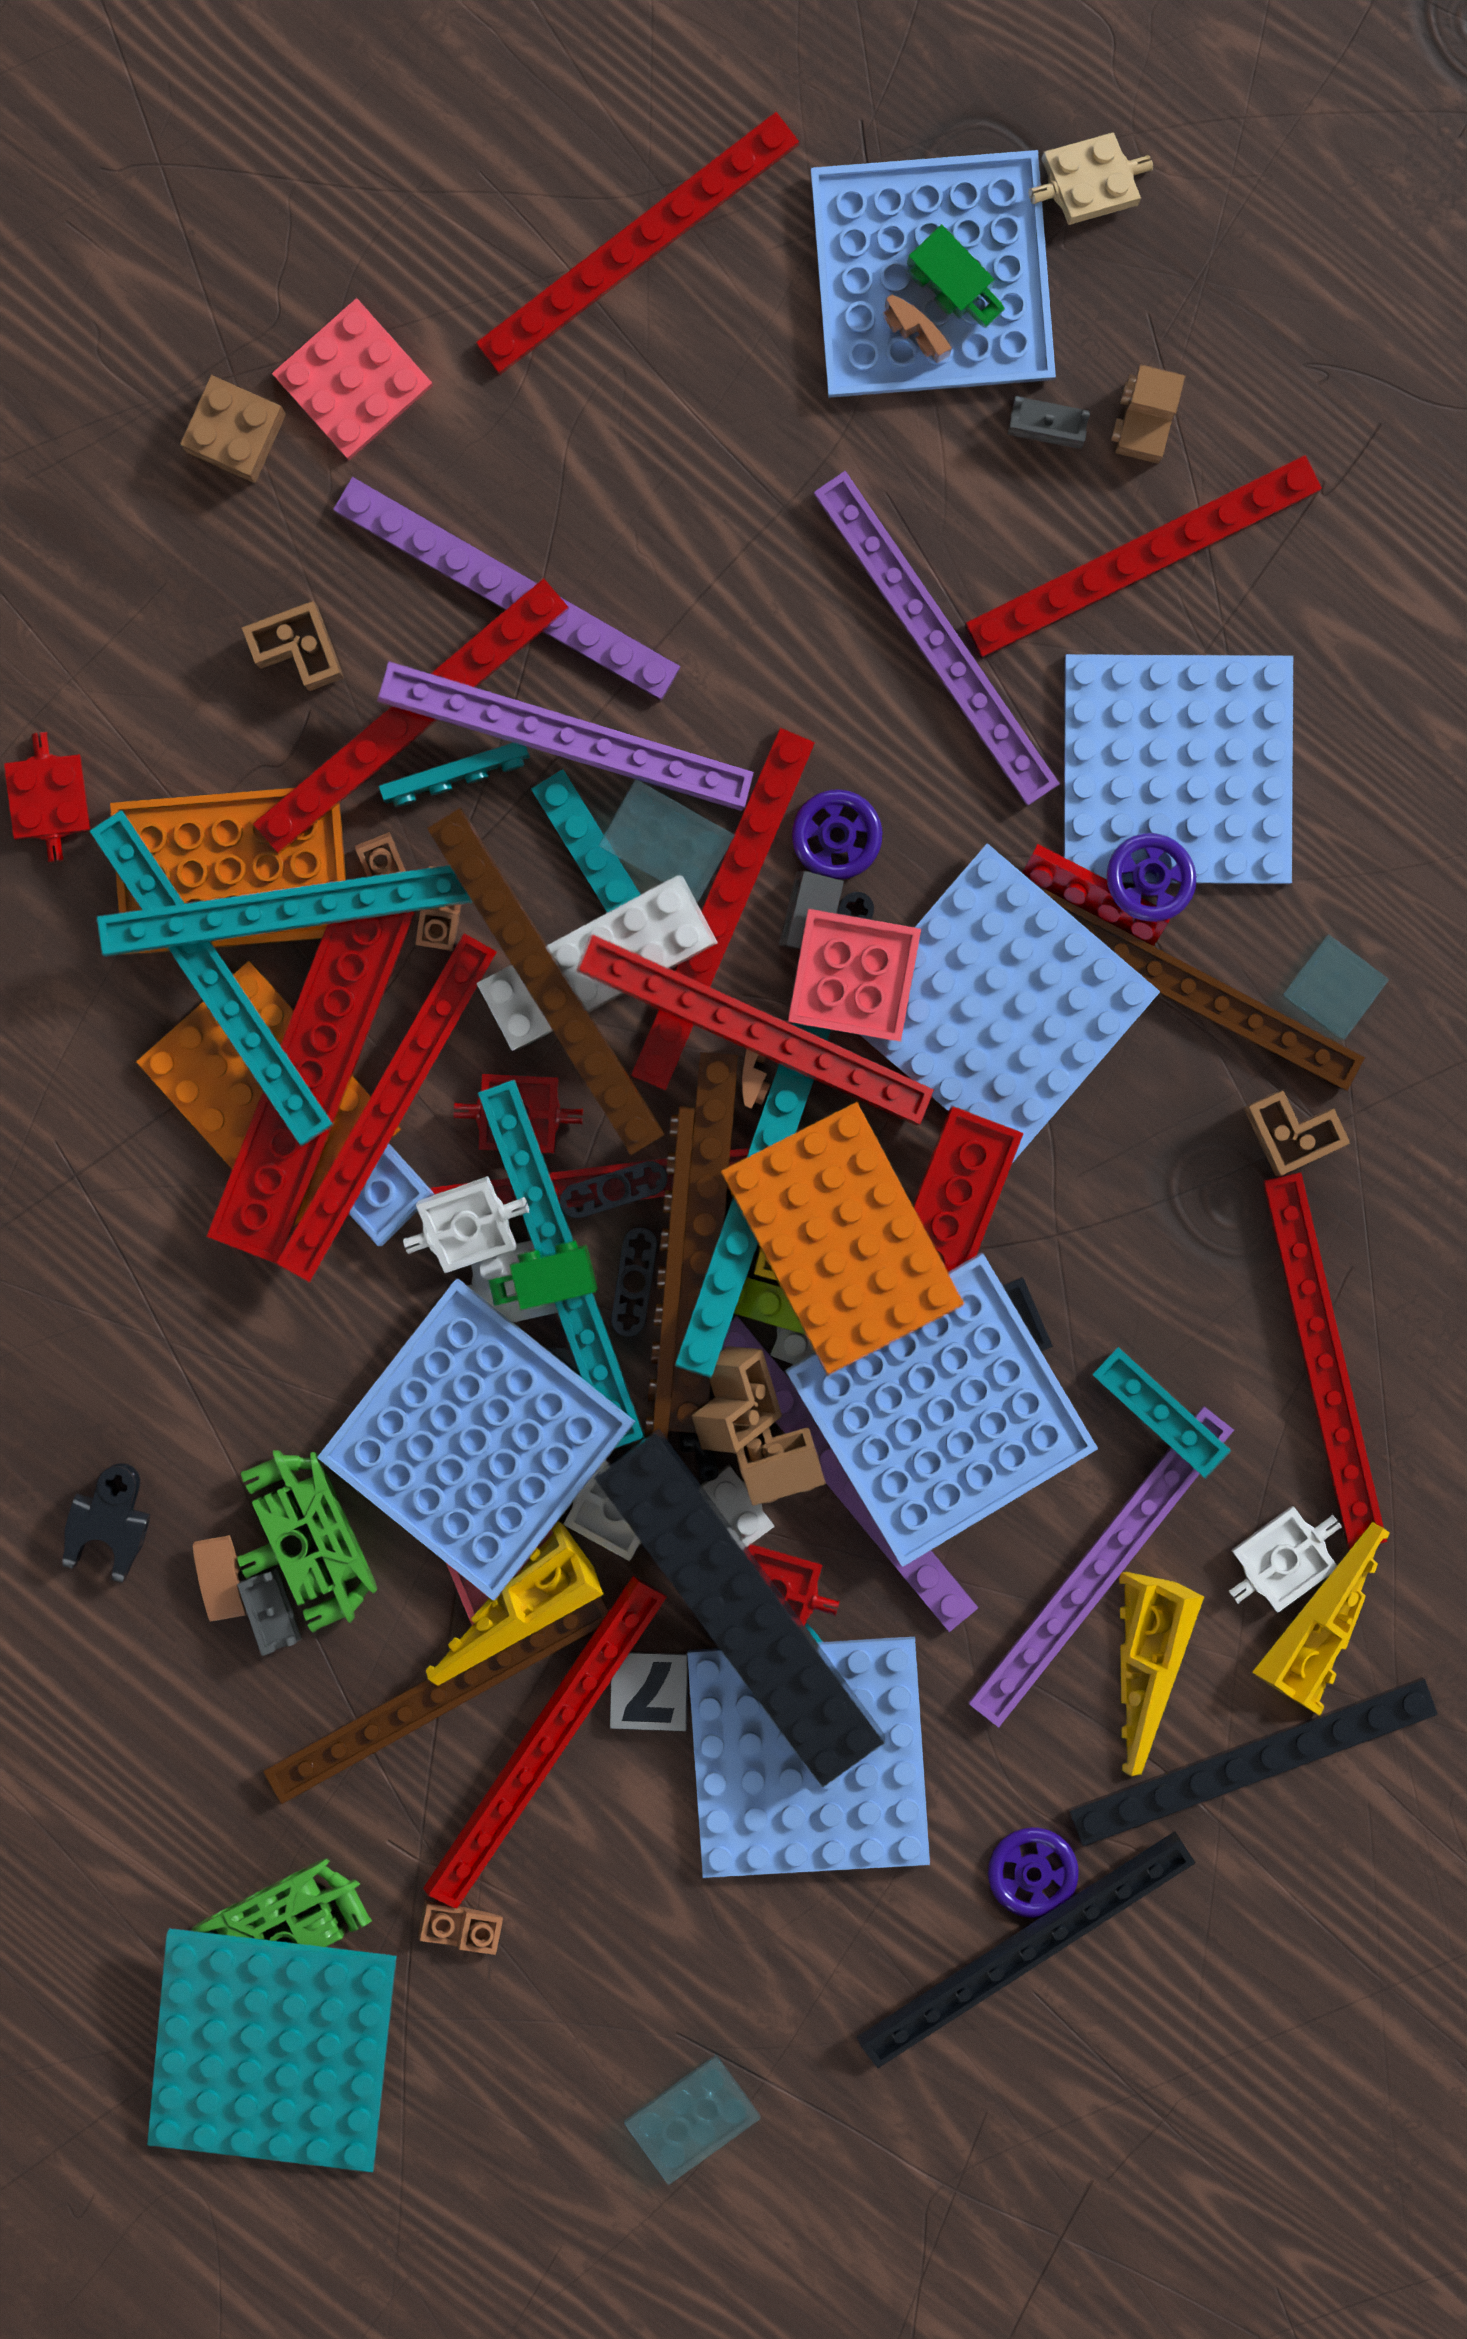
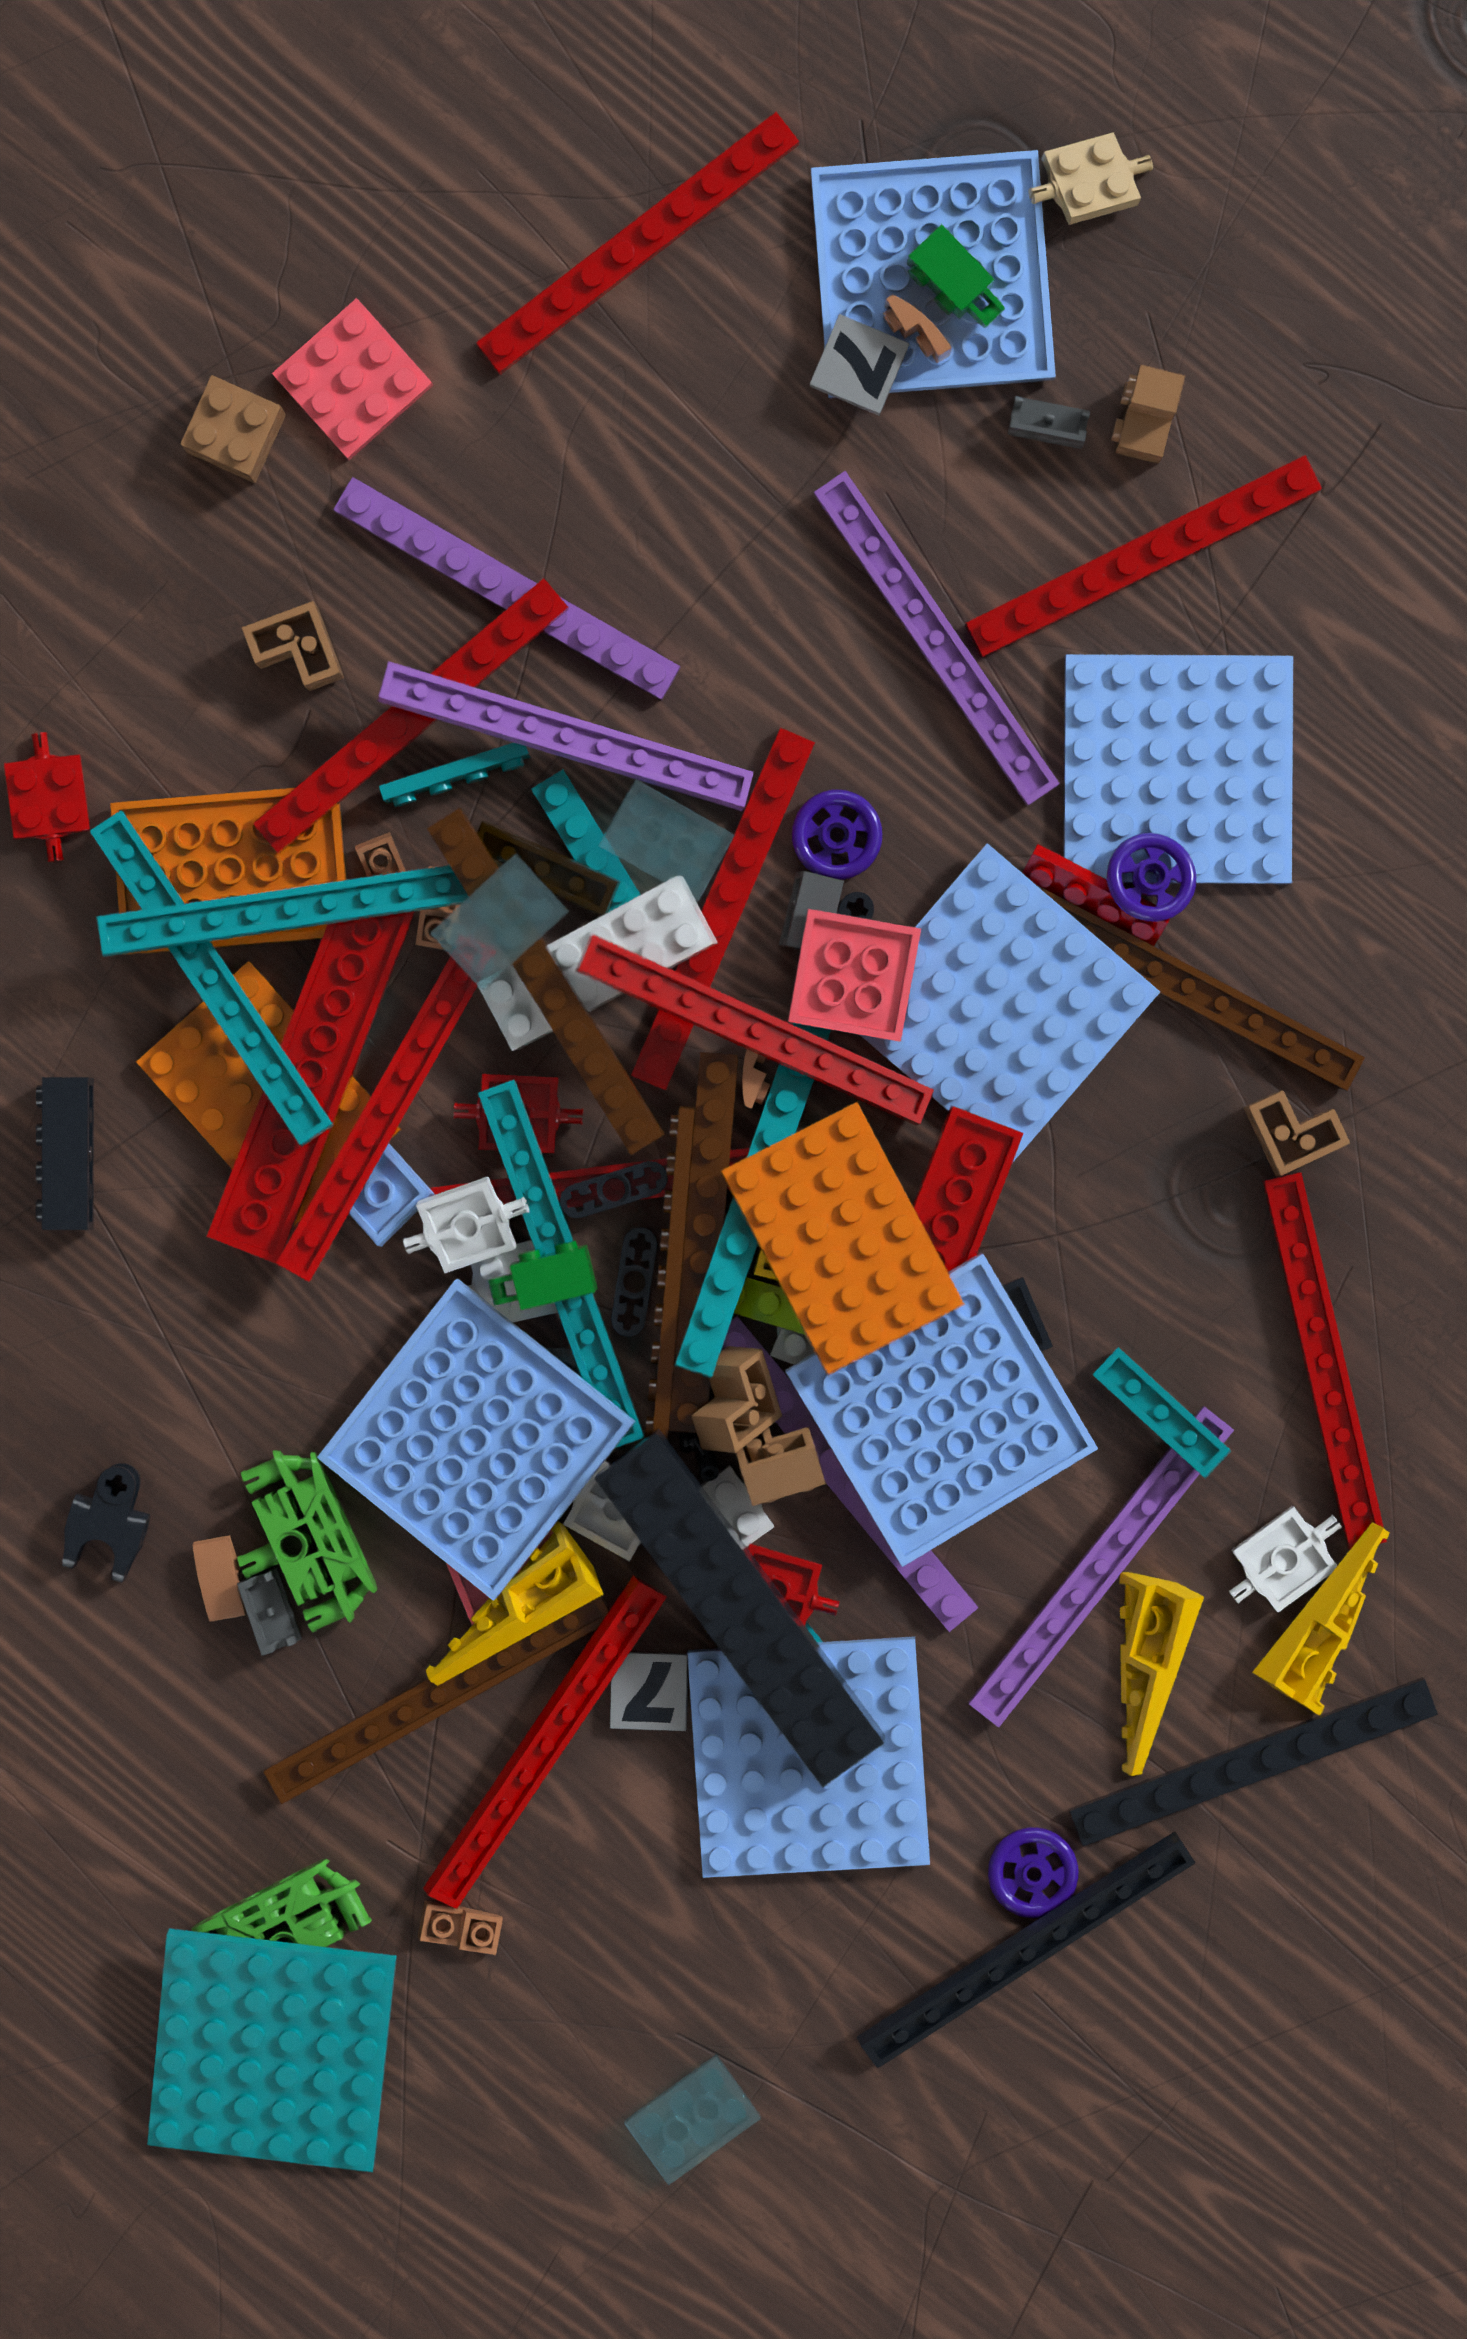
(66, 1153): none -> black brick
(499, 922): none -> clear light blue plate
(557, 872): none -> dark brown tile
(859, 364): none -> light grey tile
(1335, 987): clear light blue tile -> none

